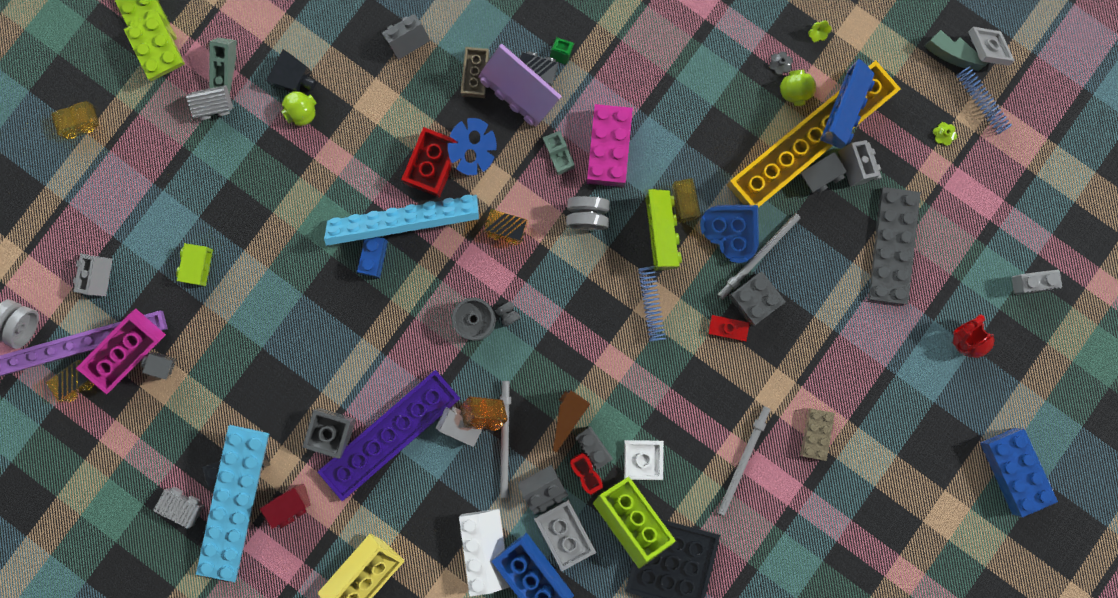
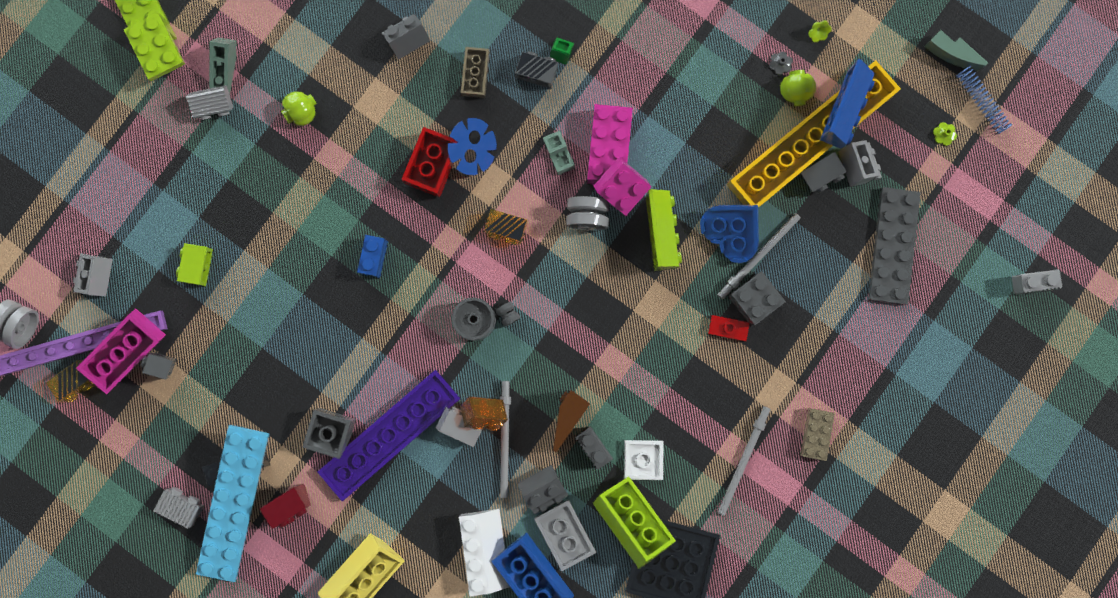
(75, 119): clear yellow brick -> none
(290, 74): black torso -> none
(402, 219): medium azure plate -> none
(518, 86): lavender slope -> none
(583, 468): red brick -> none
(622, 186): none -> dark pink brick
(651, 304): medium blue piece -> none
(686, 200): clear yellow brick -> none
(972, 339): red helmet -> none
(991, 46): light grey plate -> none
(1018, 472): blue brick -> none

